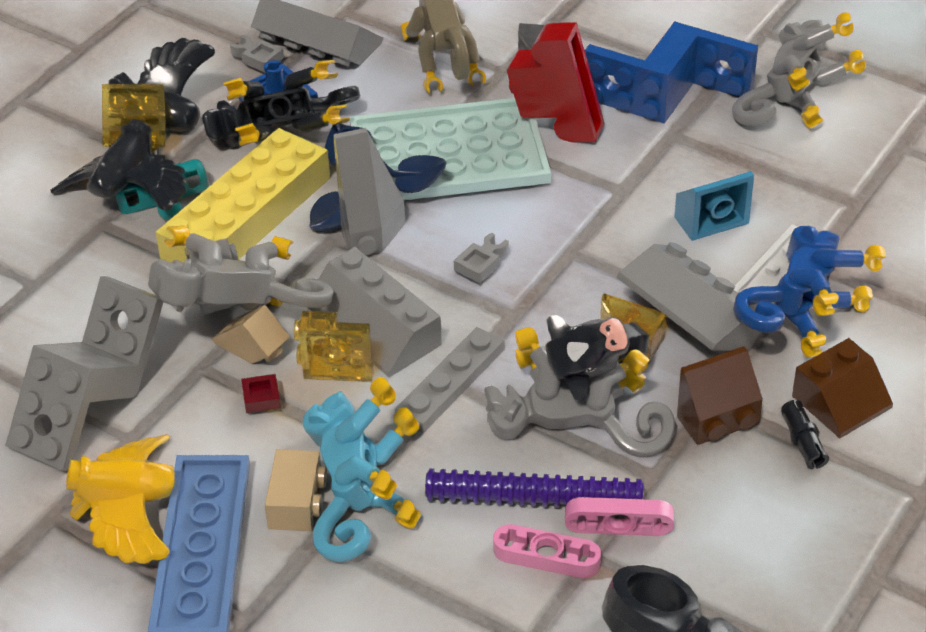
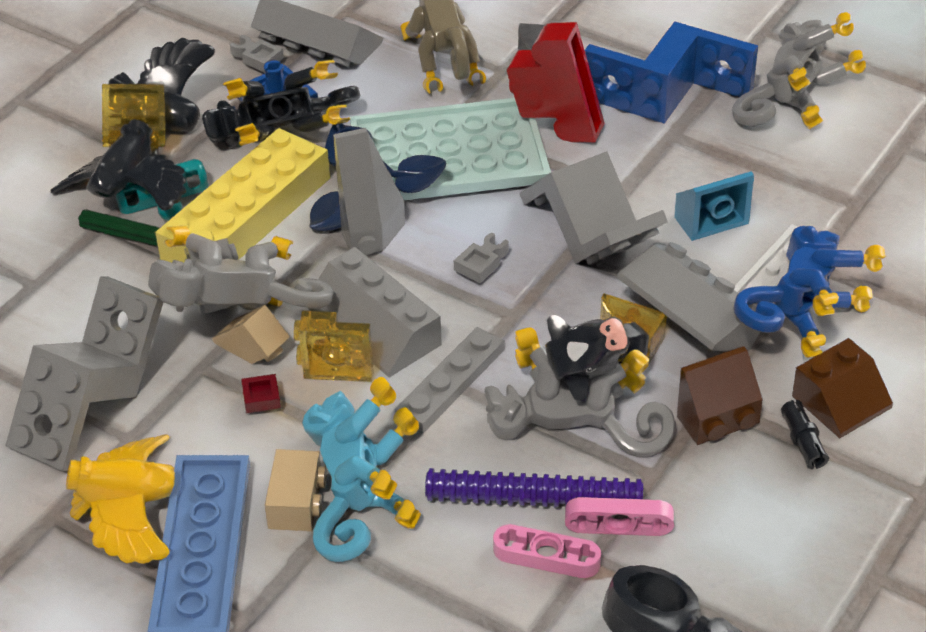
(118, 227): none -> dark green axle
(592, 209): none -> light grey bracket

